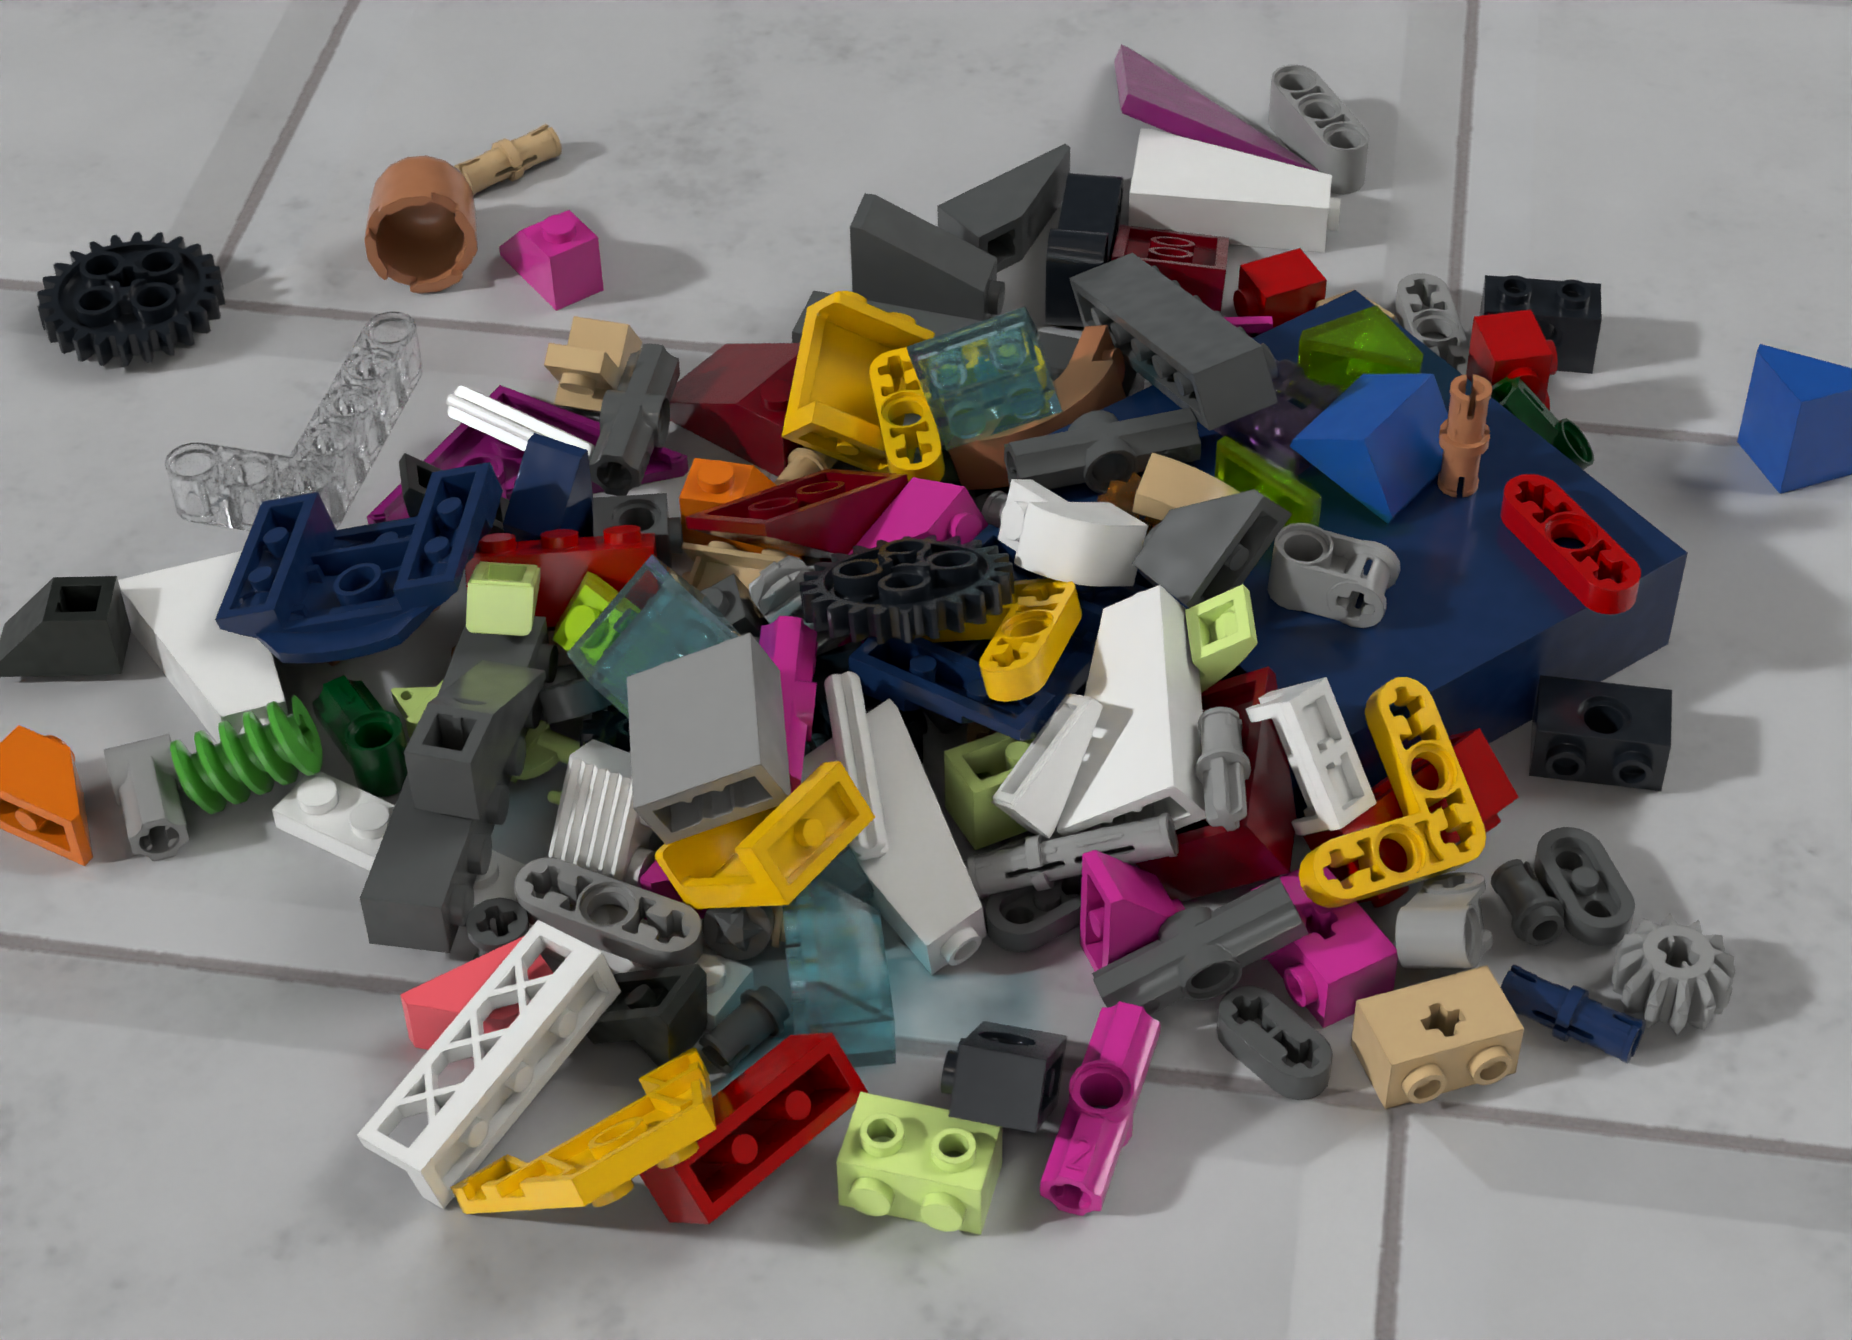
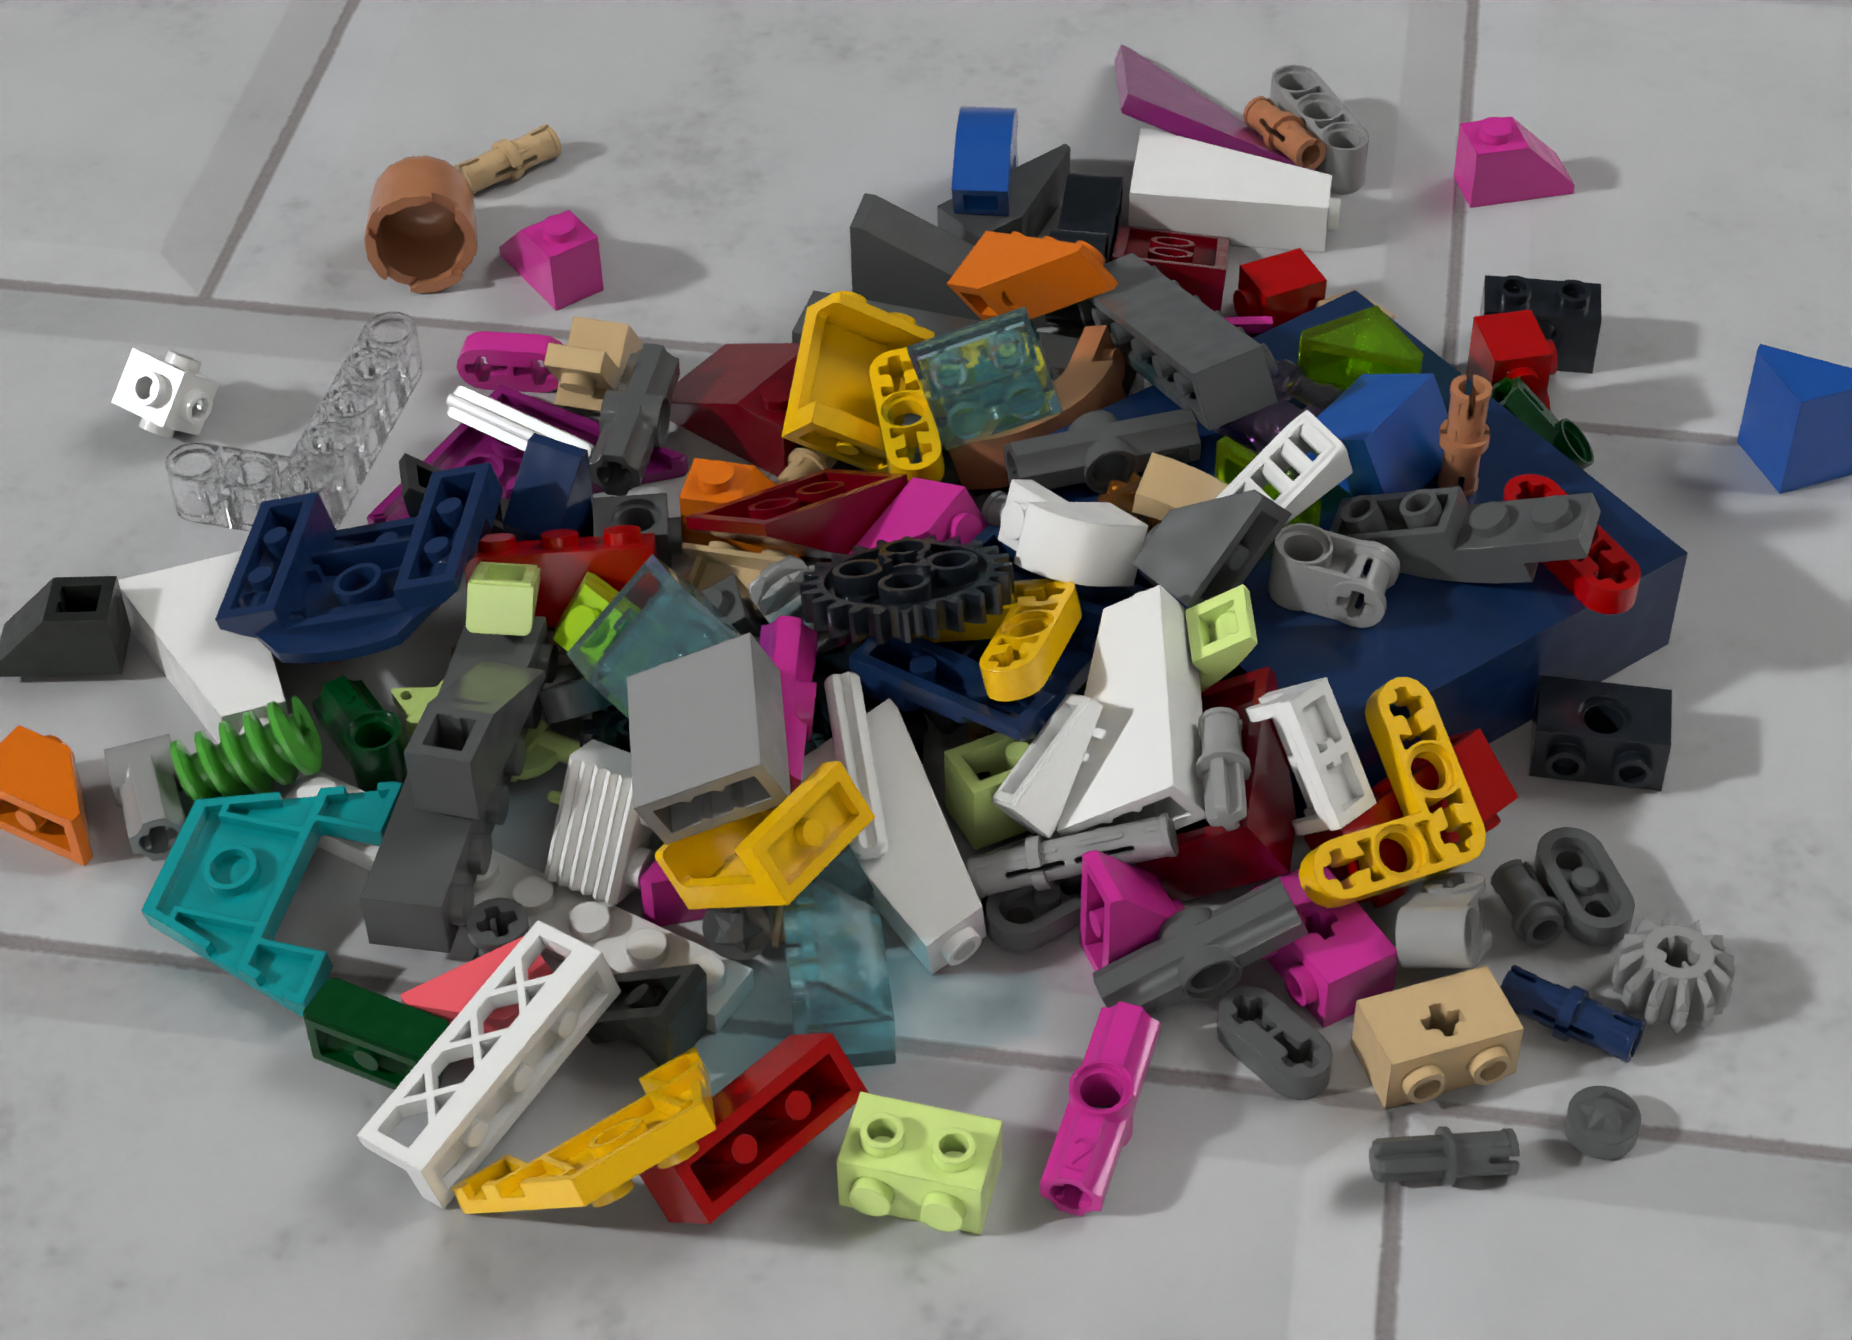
(131, 298): black gear -> none
(166, 392): none -> white brick
(239, 872): none -> teal wing
(369, 1032): none -> dark green slope
(510, 361): none -> dark pink beam
(624, 939): light grey beam -> none
(755, 1019): dark grey pin -> none
(984, 160): none -> blue arch
(1004, 1076): black brick -> none
(1029, 272): none -> orange slope
(1284, 132): none -> nougat pin
(1289, 450): none -> white slope
(1439, 318): light grey beam -> none
(1444, 1156): none -> dark grey axle
(1487, 542): none -> dark grey slope
(1506, 164): none -> dark pink slope
(1602, 1122): none -> dark grey tile

